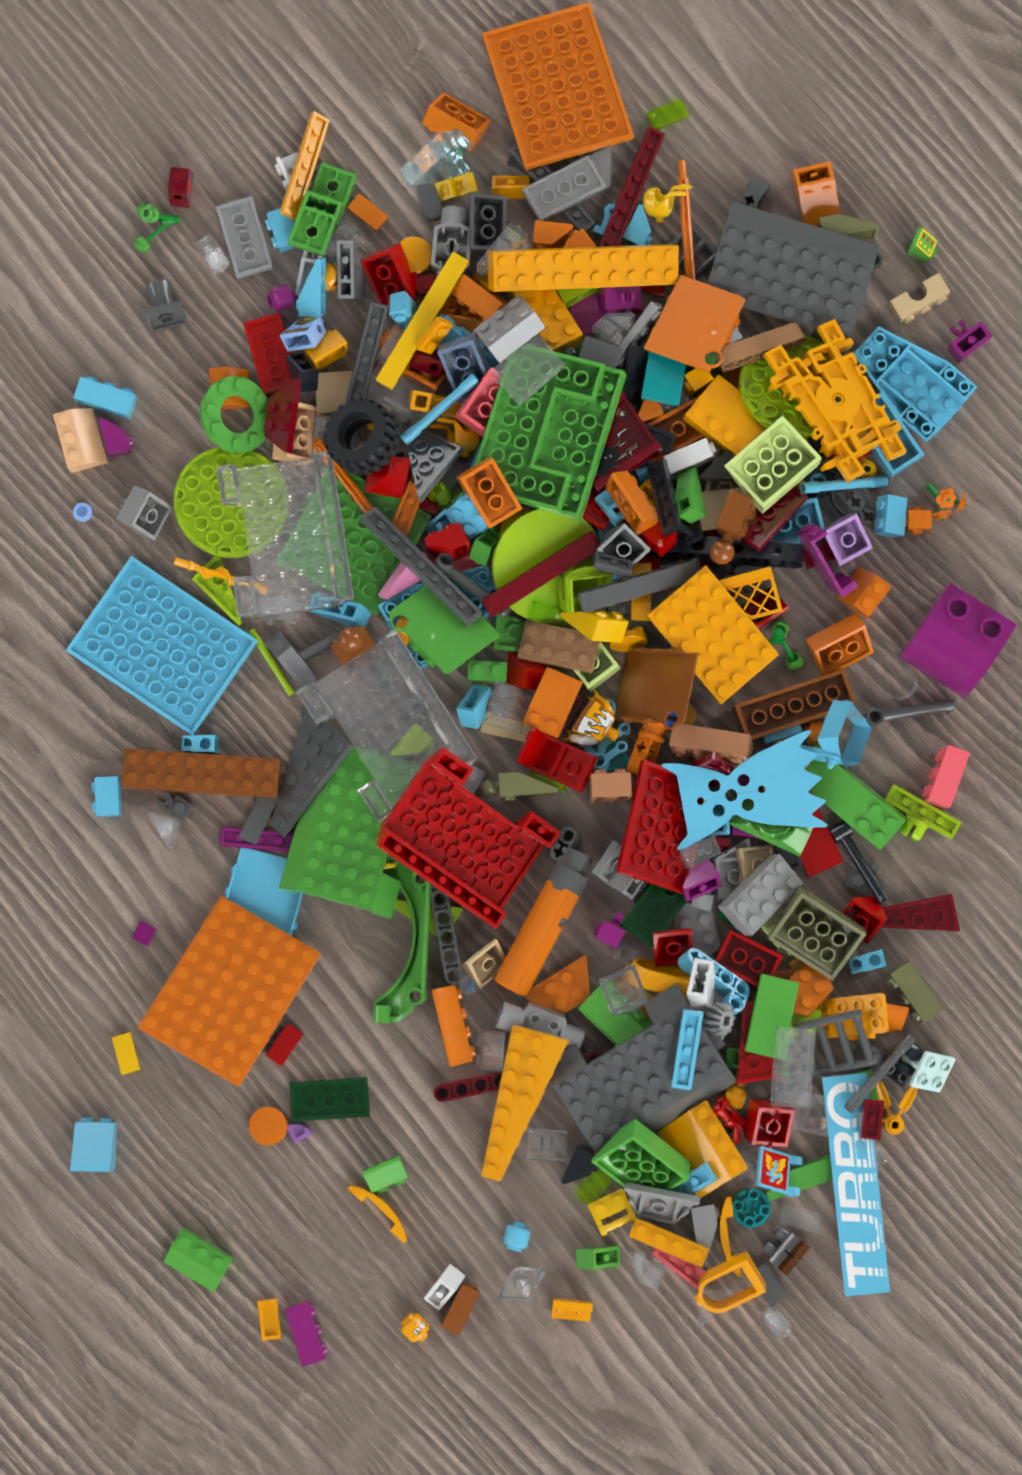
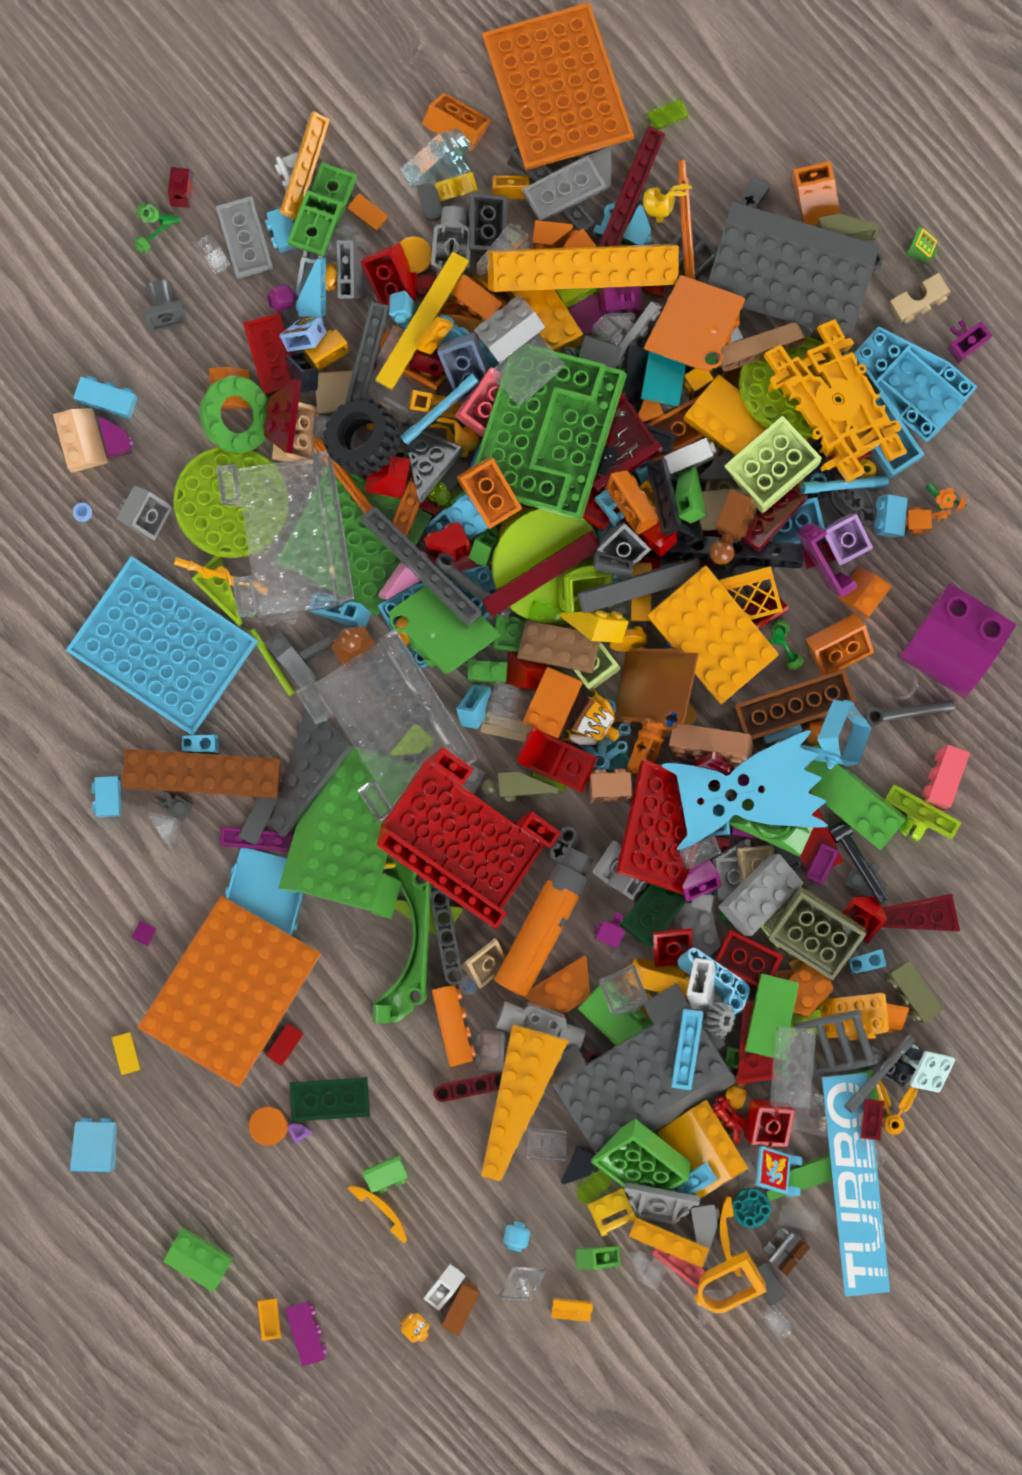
(821, 864): none -> magenta tile

